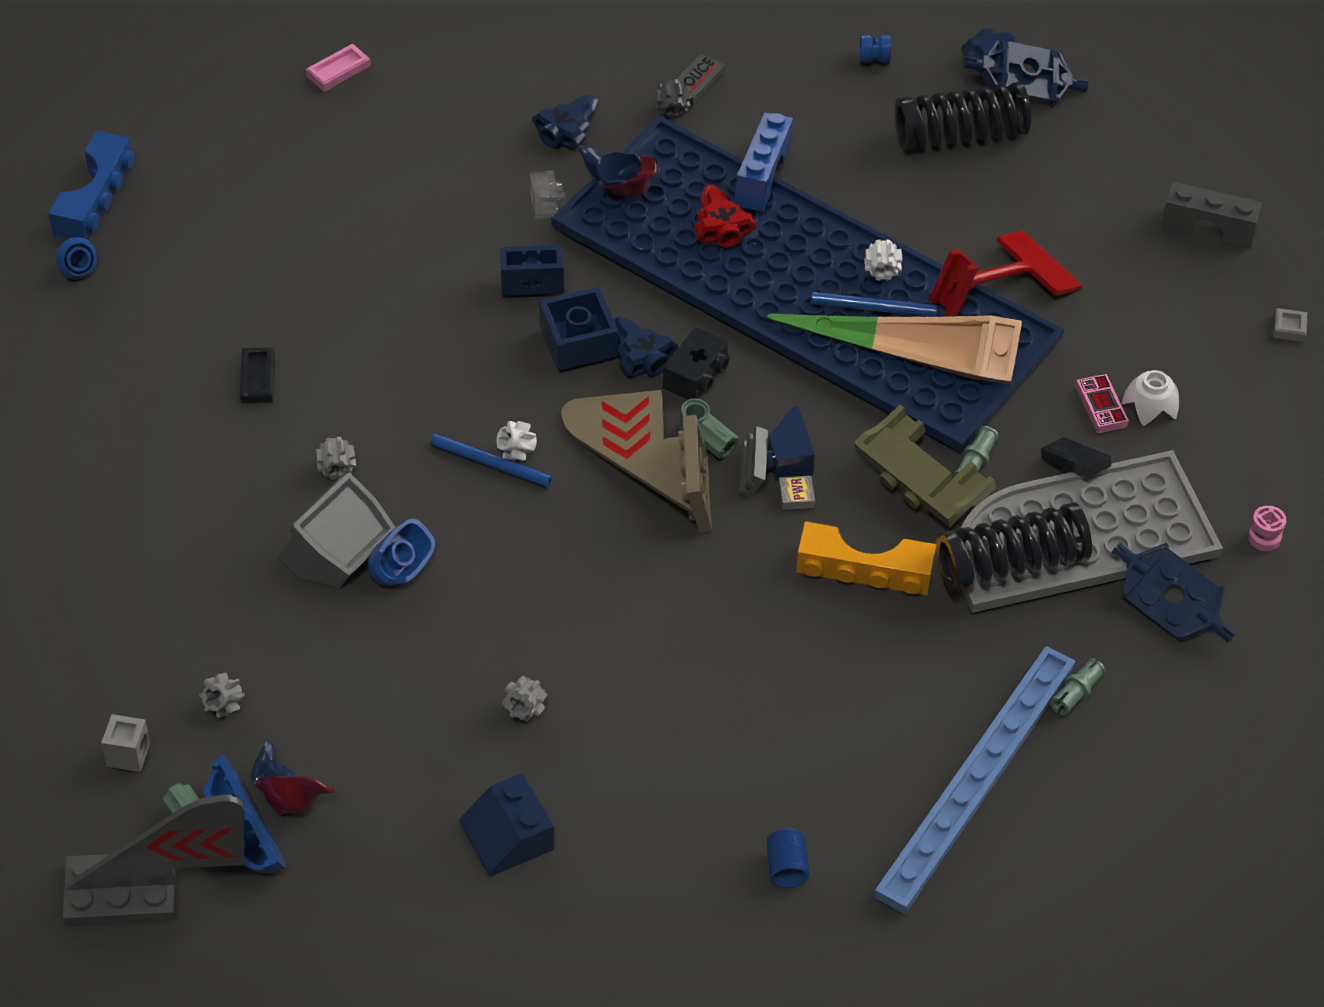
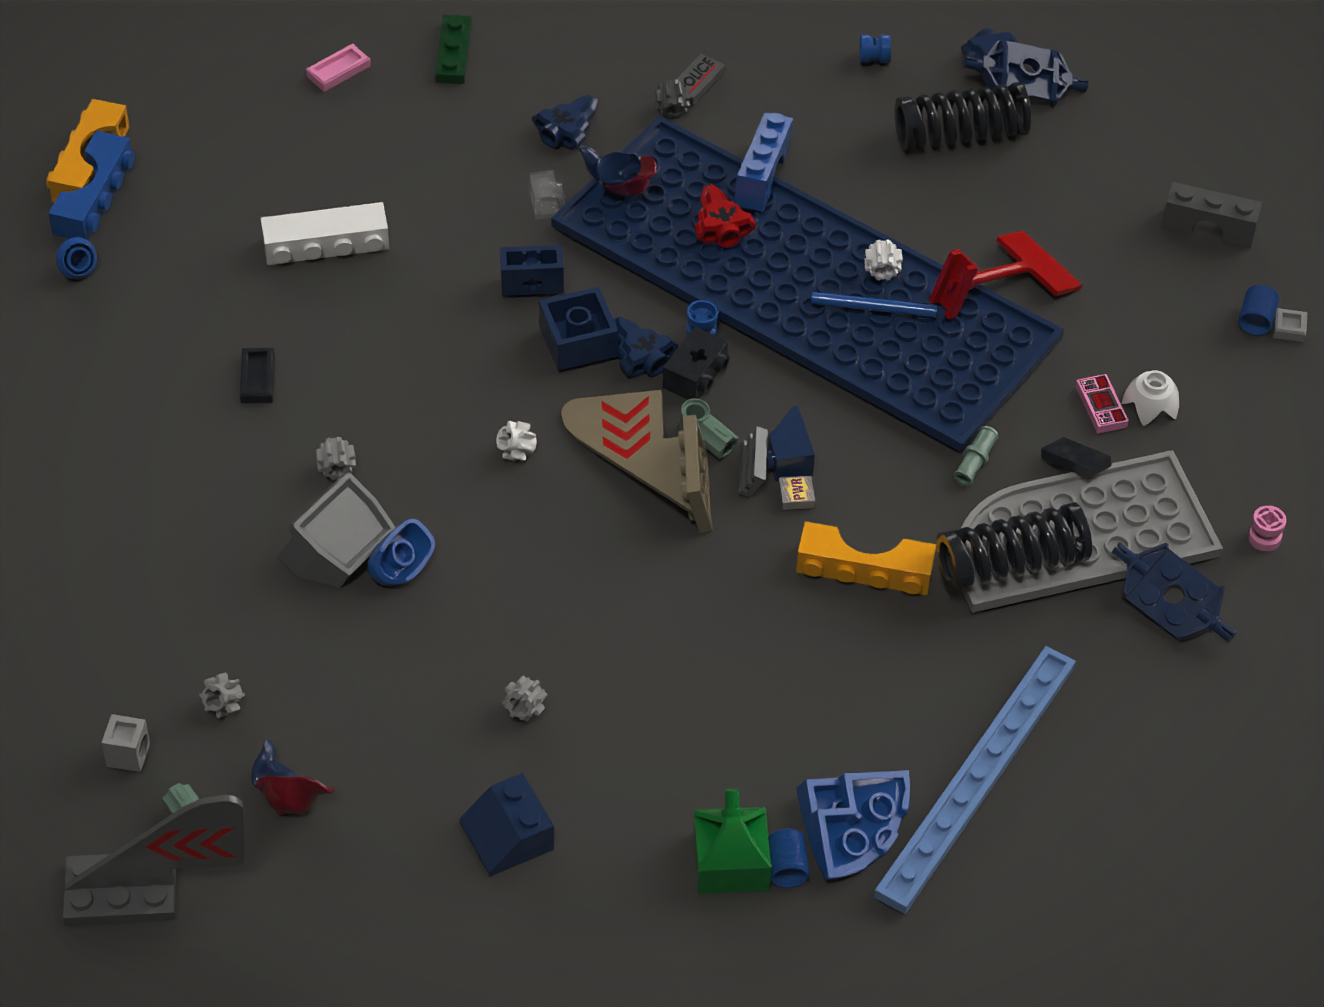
(72, 169): none -> light orange arch
(260, 848): blue brick -> none
(325, 233): none -> white brick
(453, 49): none -> dark green plate
(491, 460): blue piece -> none
(702, 315): none -> blue wheel
(731, 848): none -> green piece
(853, 818): none -> blue brick
(916, 474): olive bracket -> none
(955, 344): light nougat plate -> none
(1077, 687): sand green pin -> none
(1258, 309): none -> blue piece

